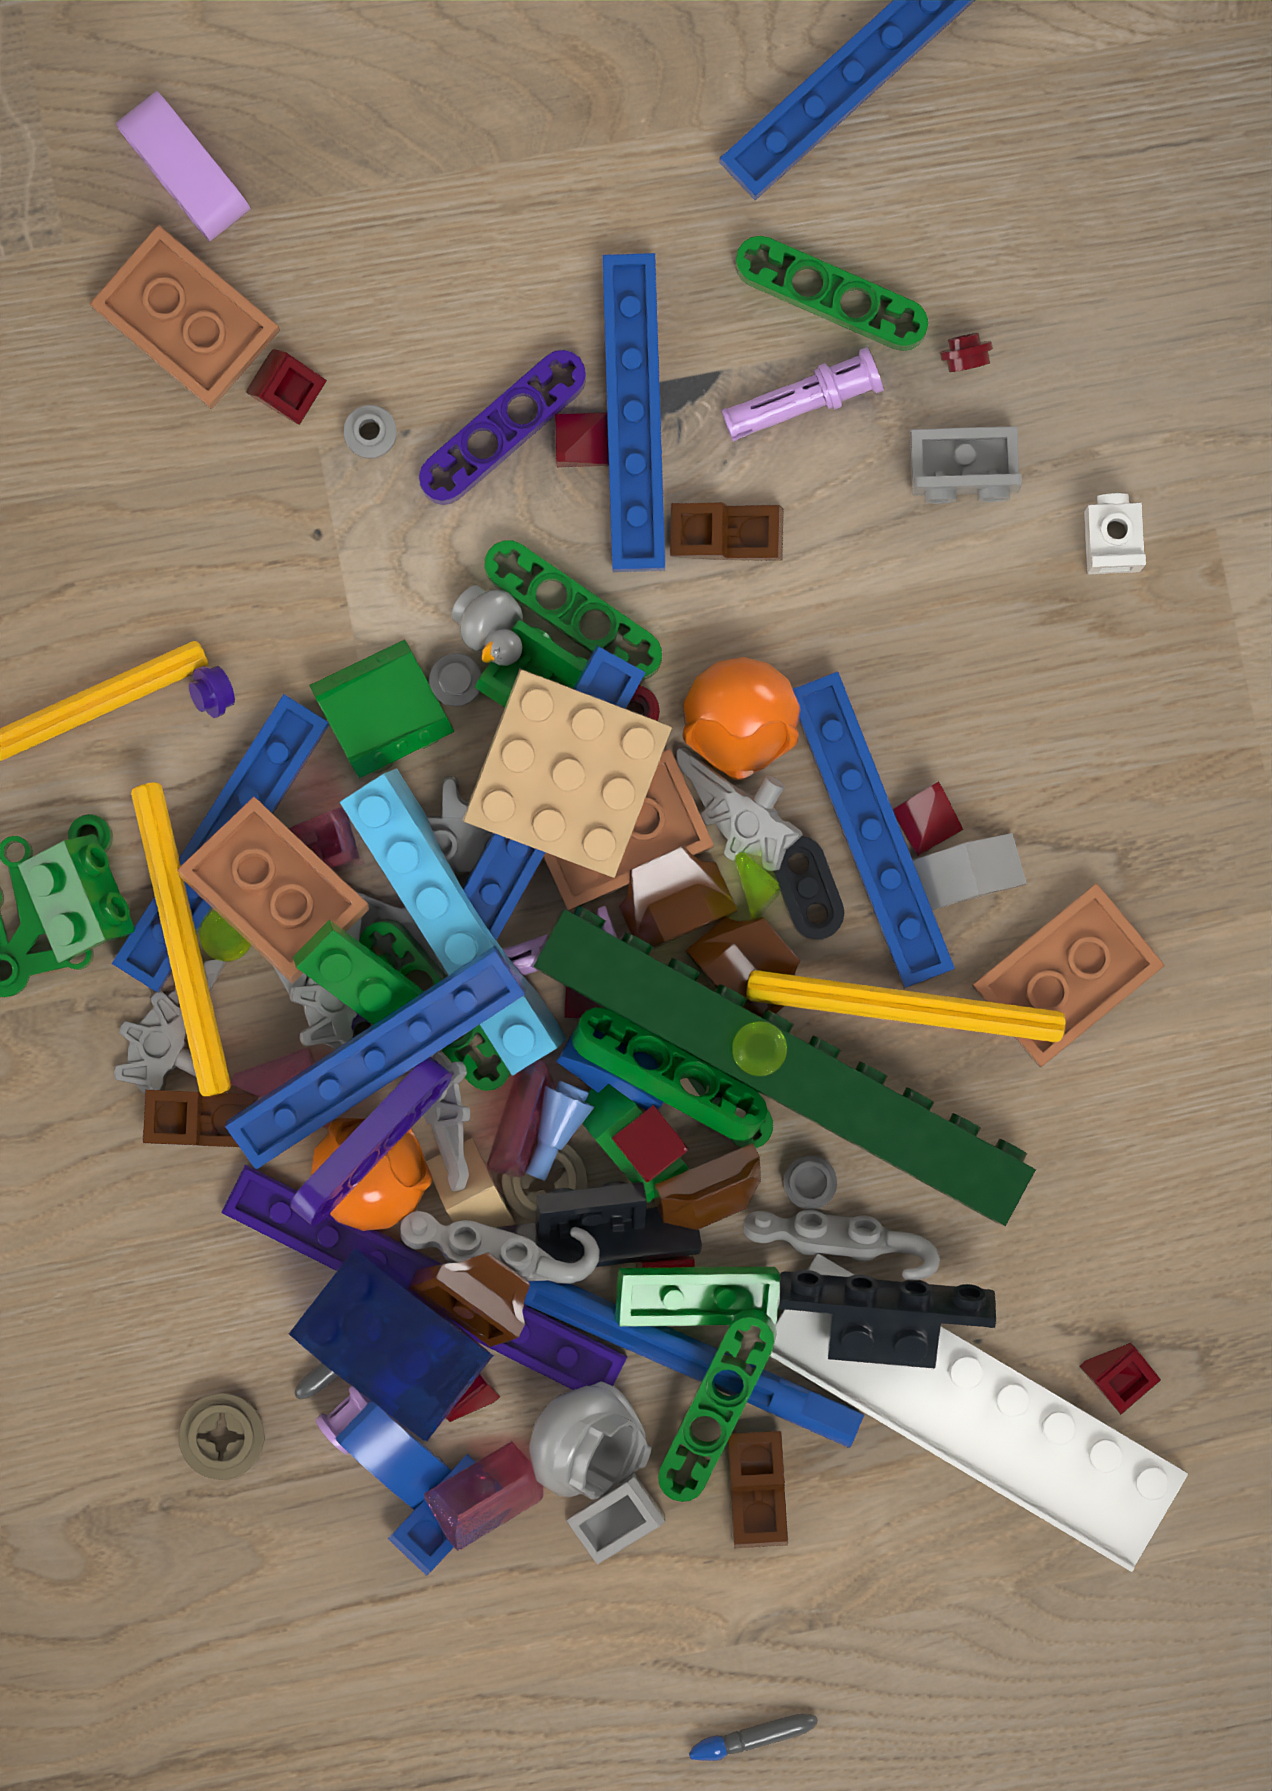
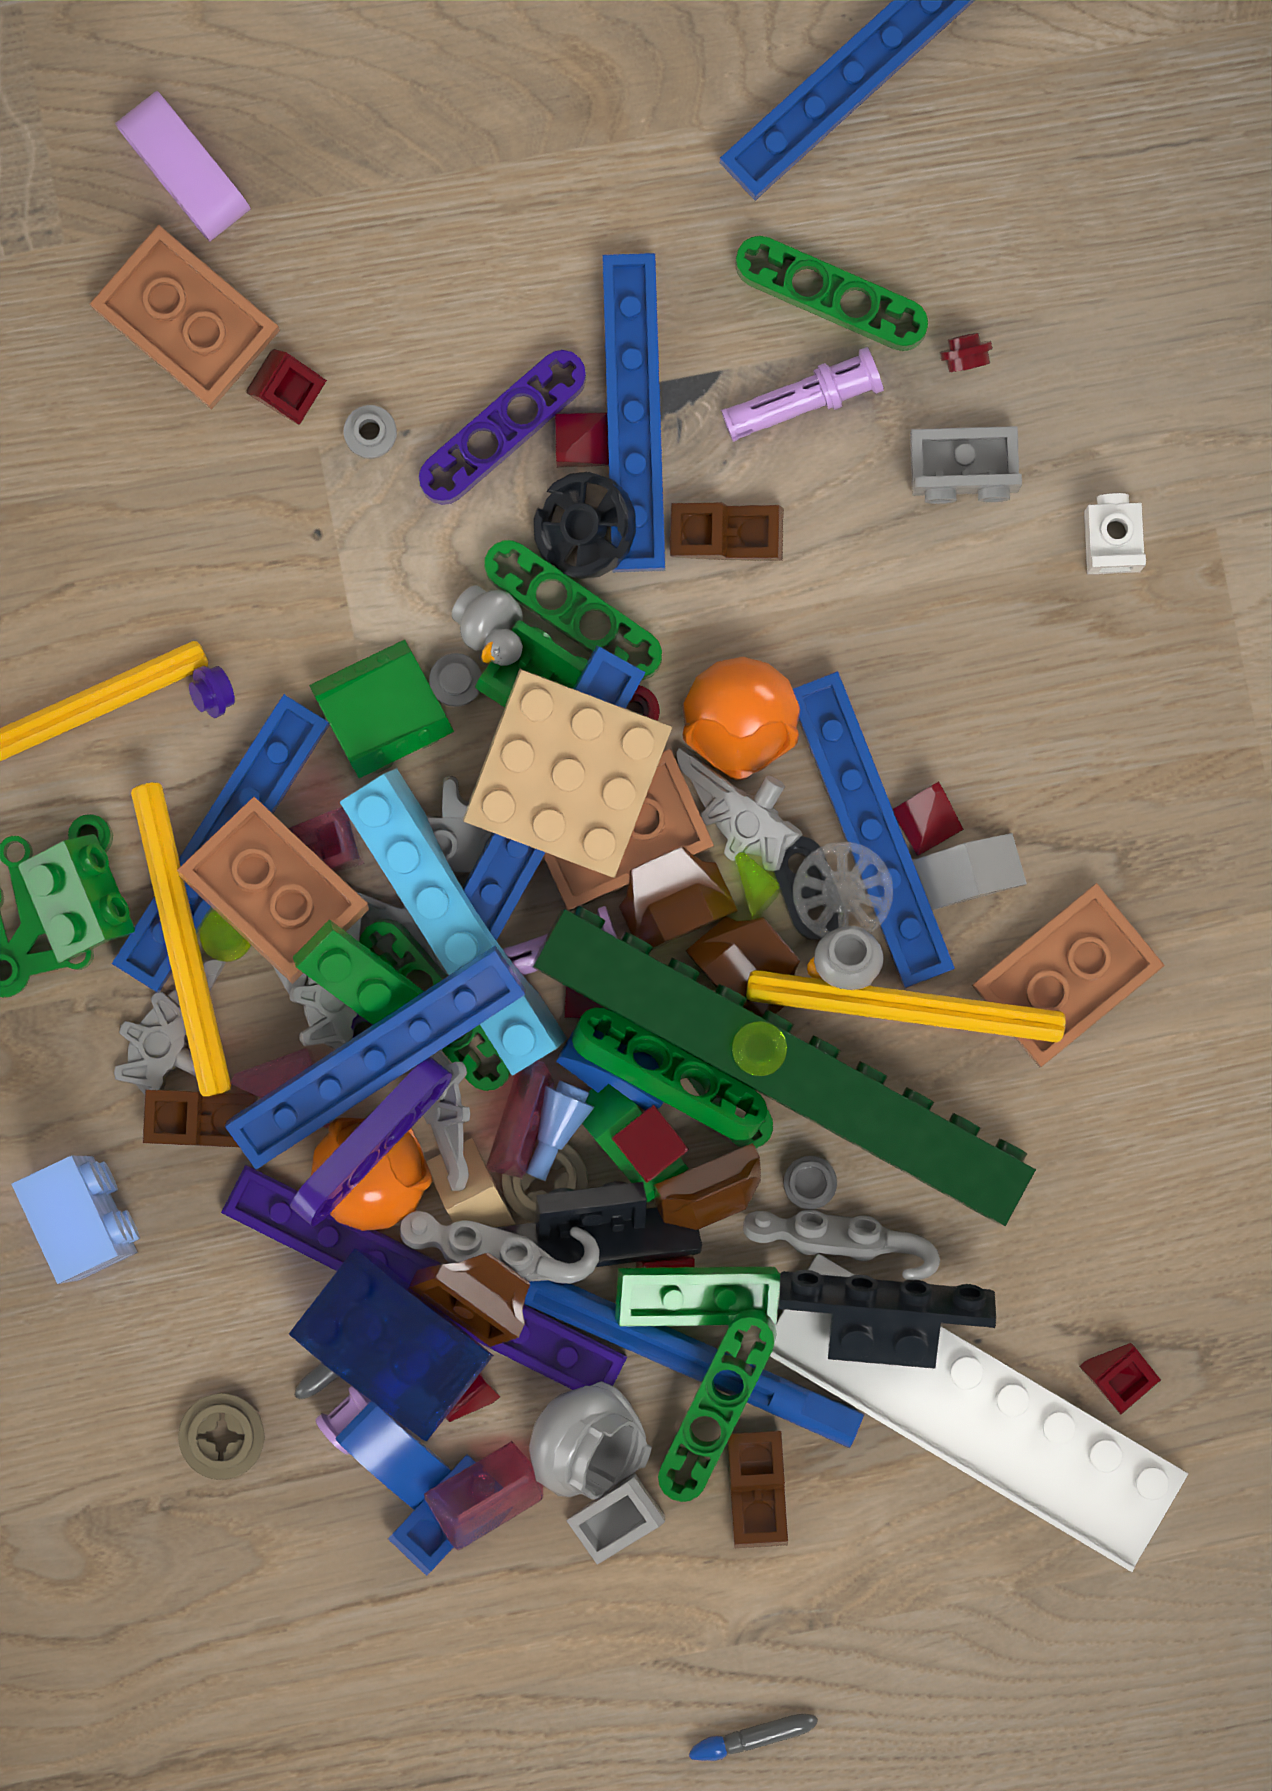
(77, 1217): none -> light blue brick
(584, 526): none -> black piece
(842, 889): none -> clear wheel
(847, 958): none -> light grey animal

